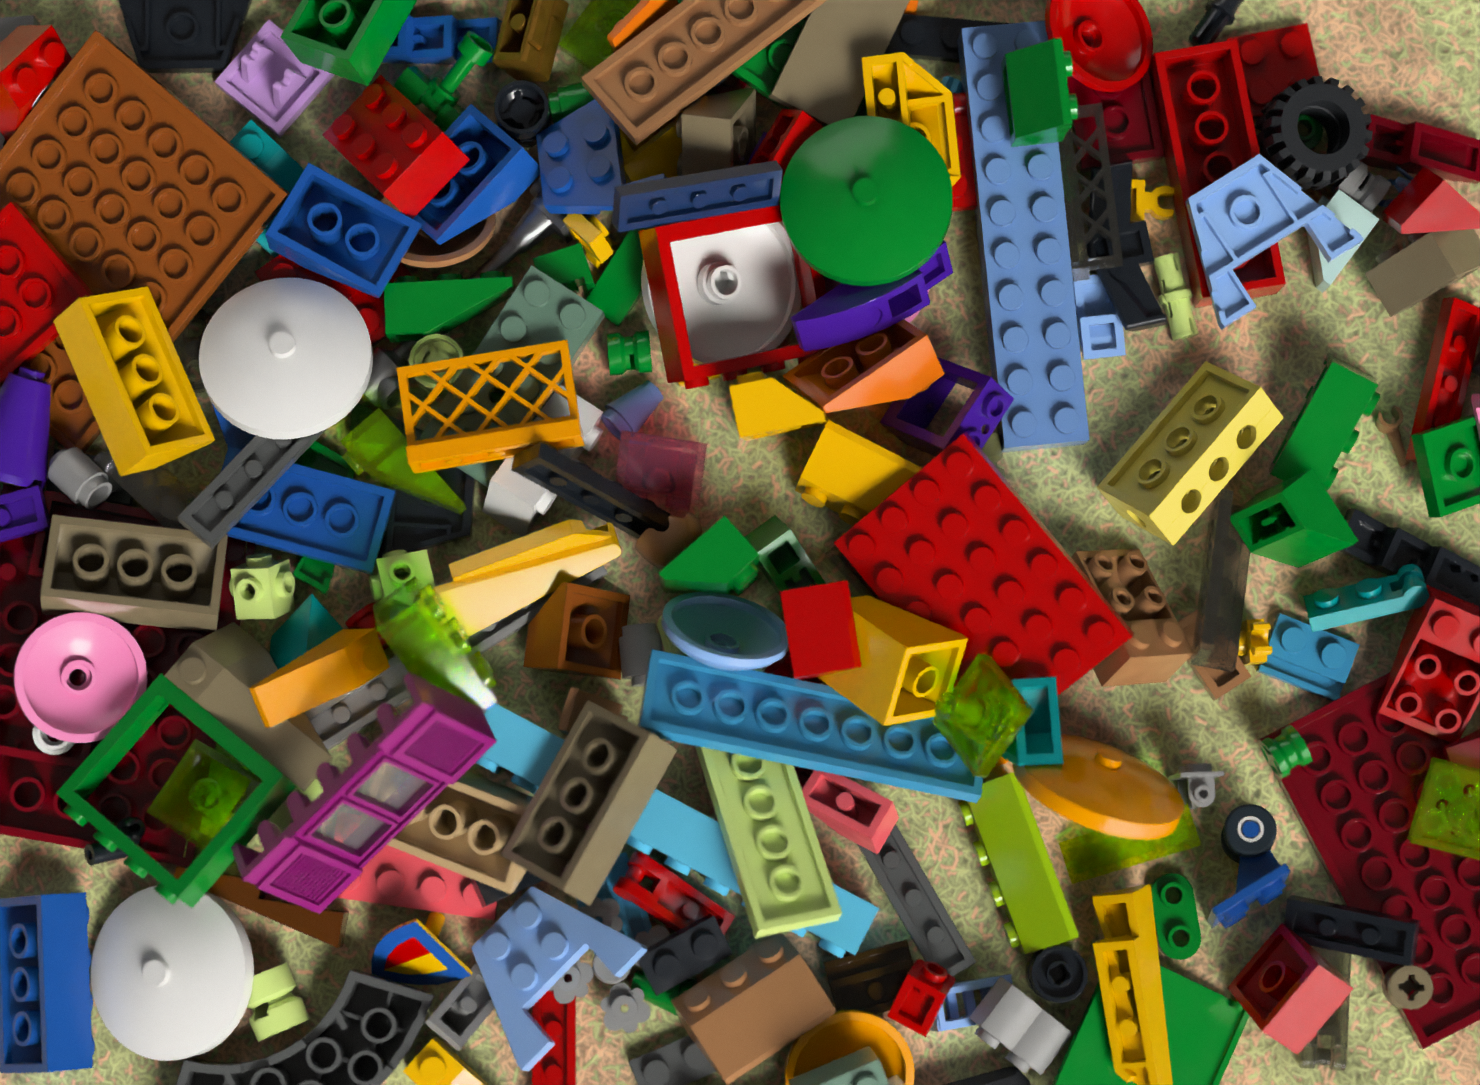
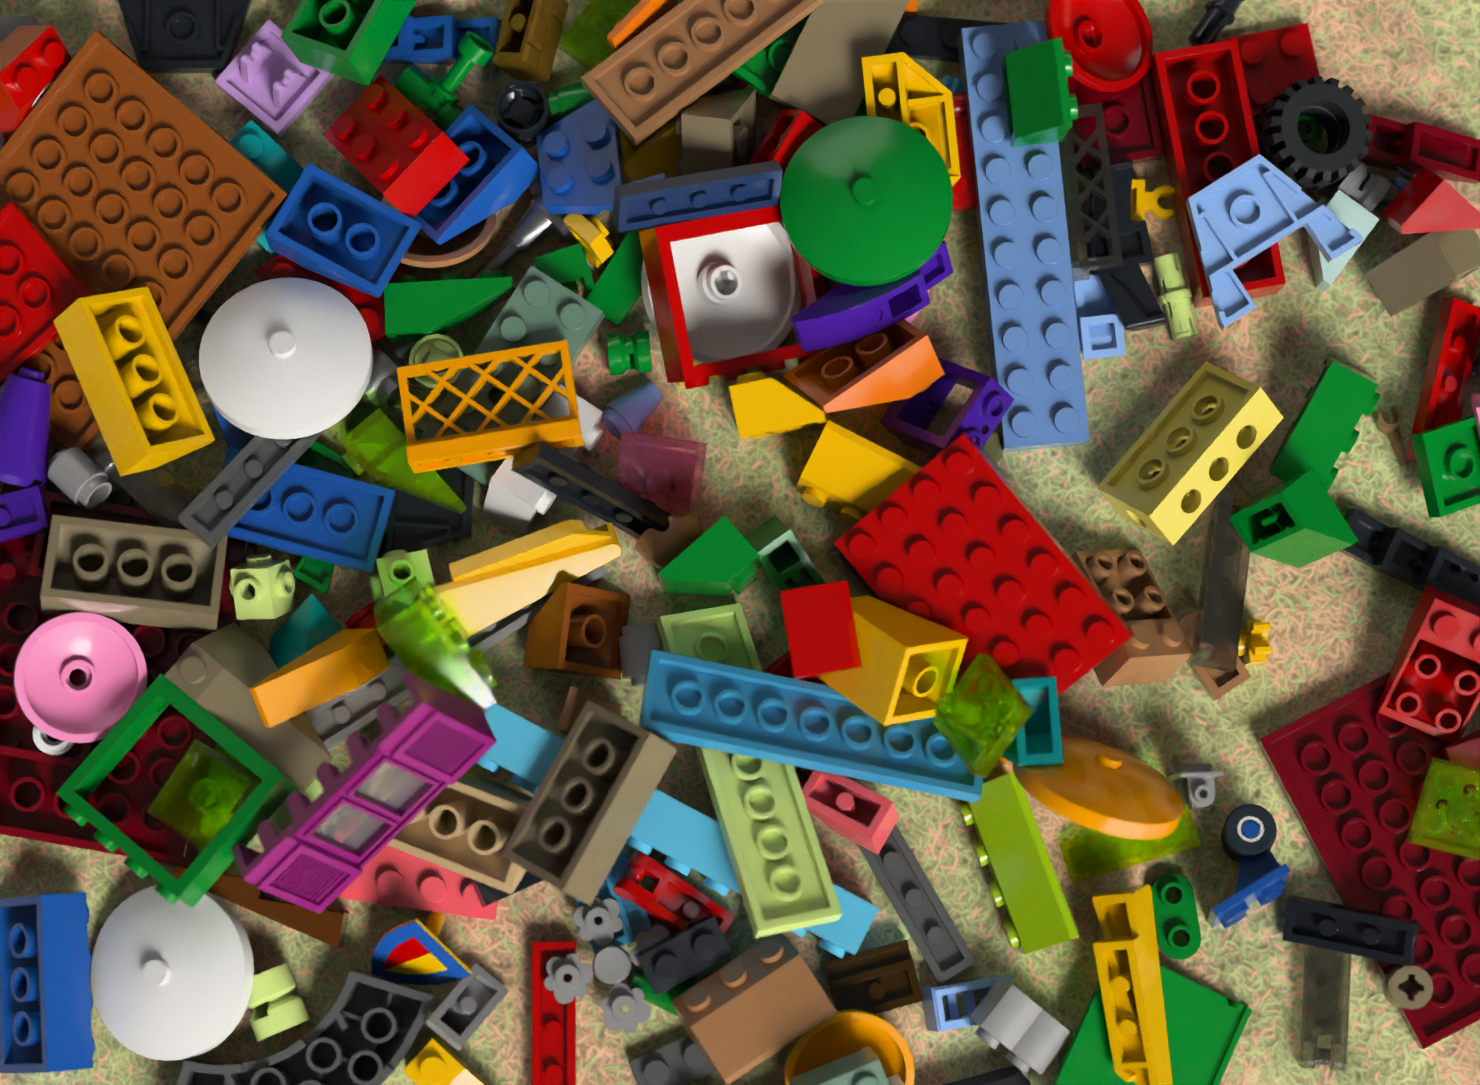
(96, 853): black arm -> none
(531, 952): light blue wing -> none
(725, 631): light blue dish -> none
(921, 996): red bracket -> none
(1056, 973): black wheel -> none
(1285, 751): green wheel -> none
(1289, 989): red slope -> none
(1308, 659): dark azure plate -> none
(1367, 599): teal plate -> none

